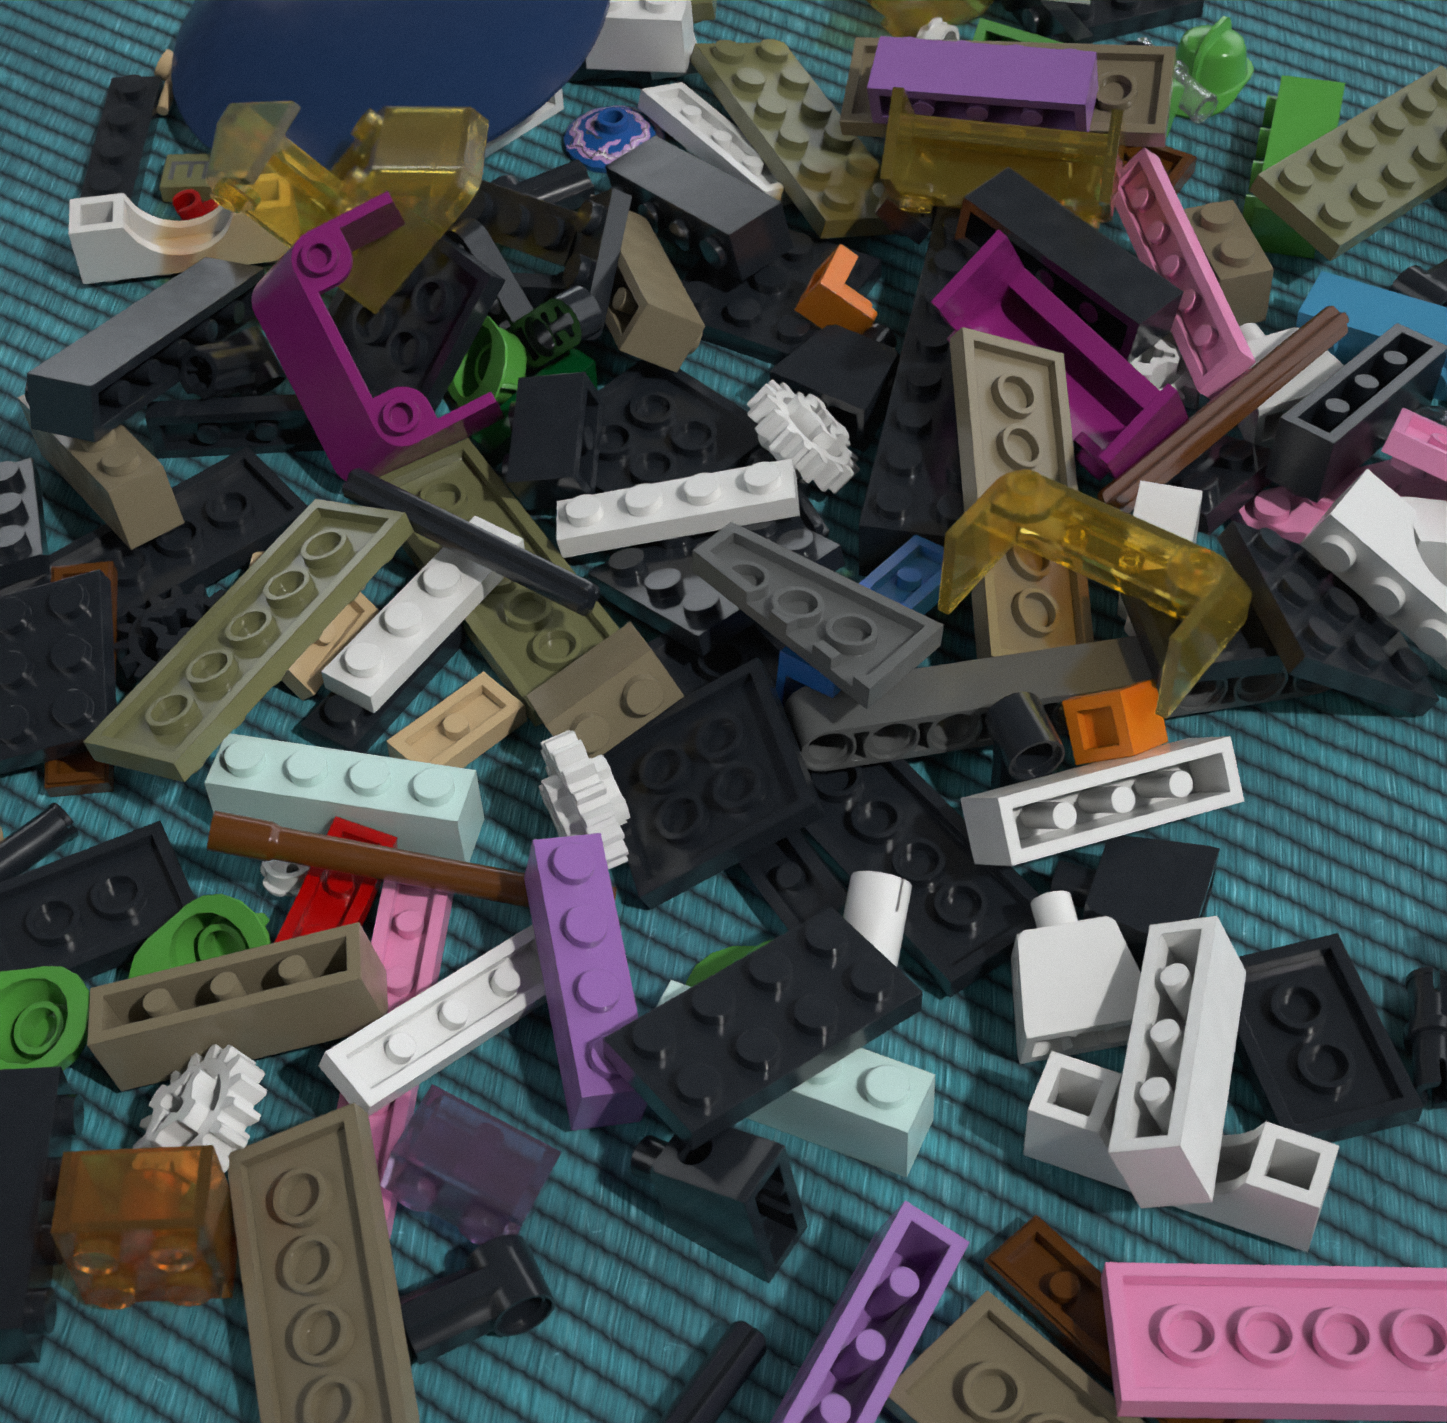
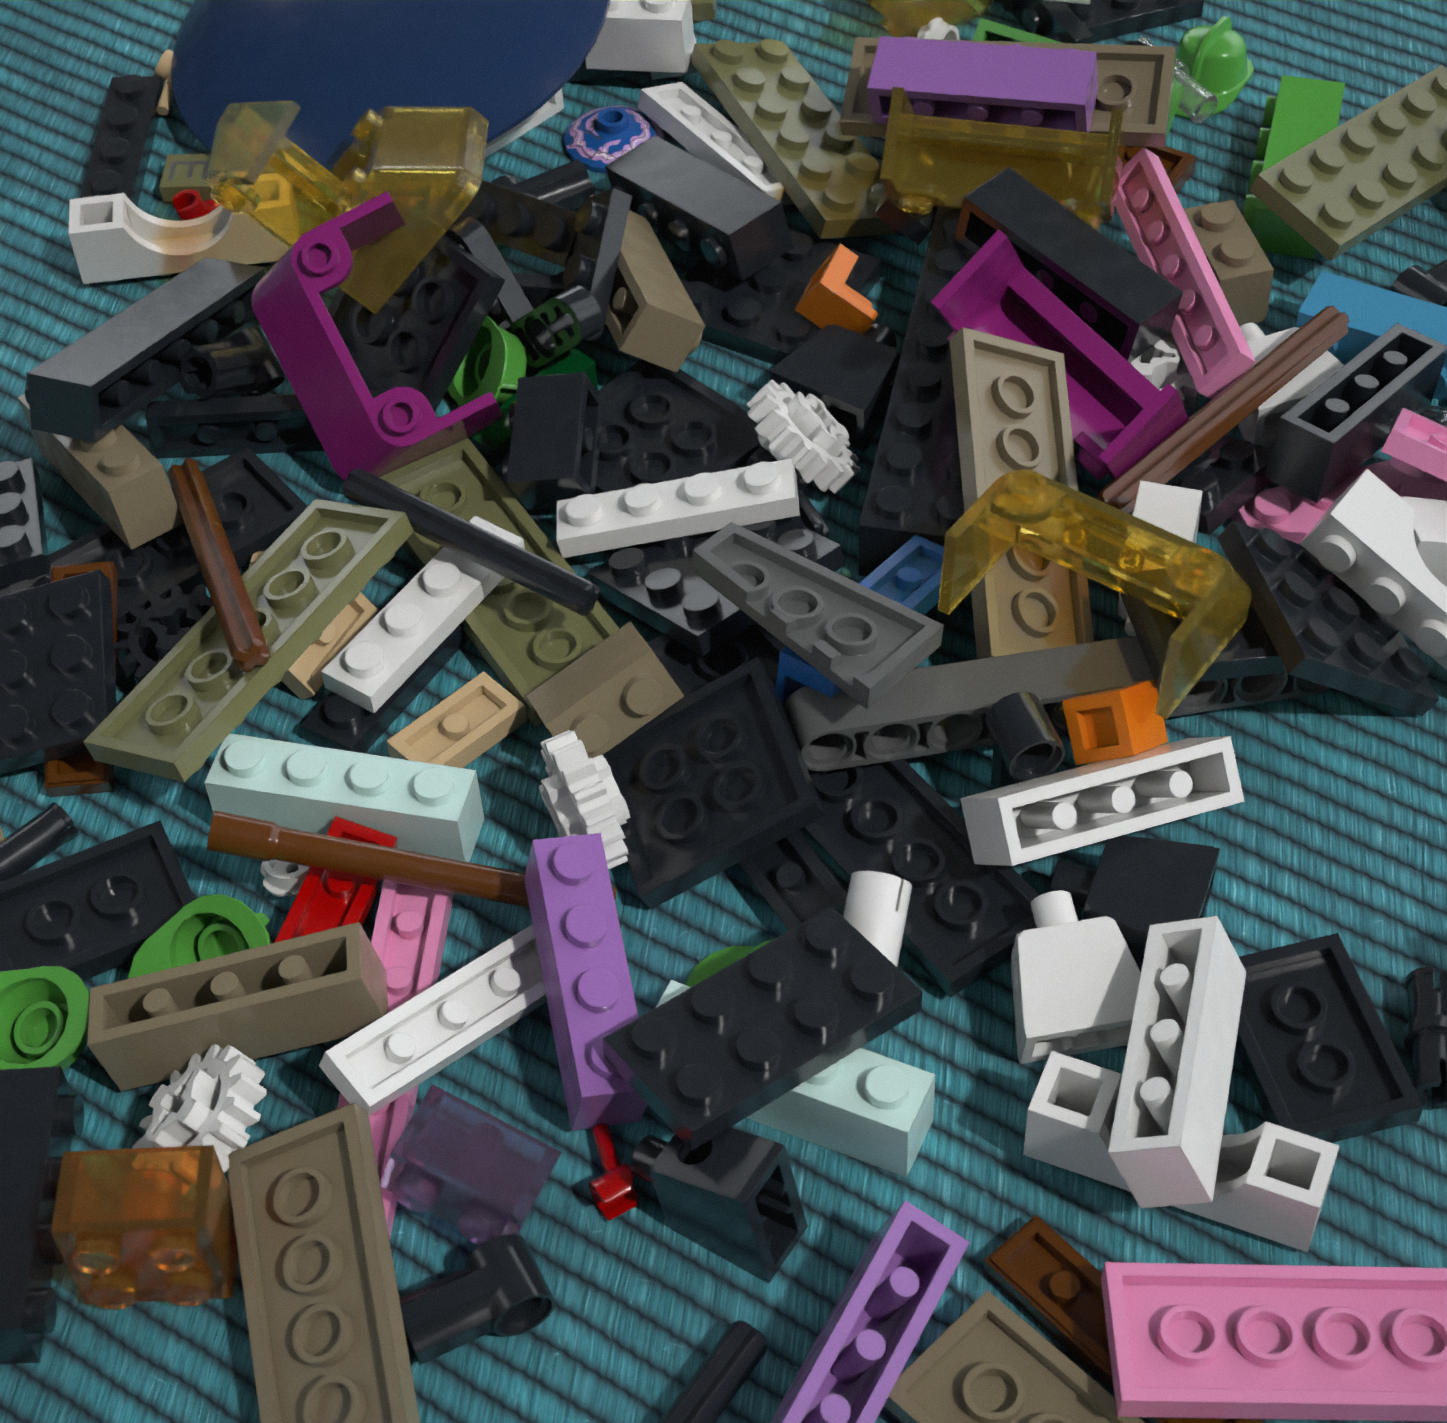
(218, 566): none -> reddish brown axle
(614, 1189): none -> red hand

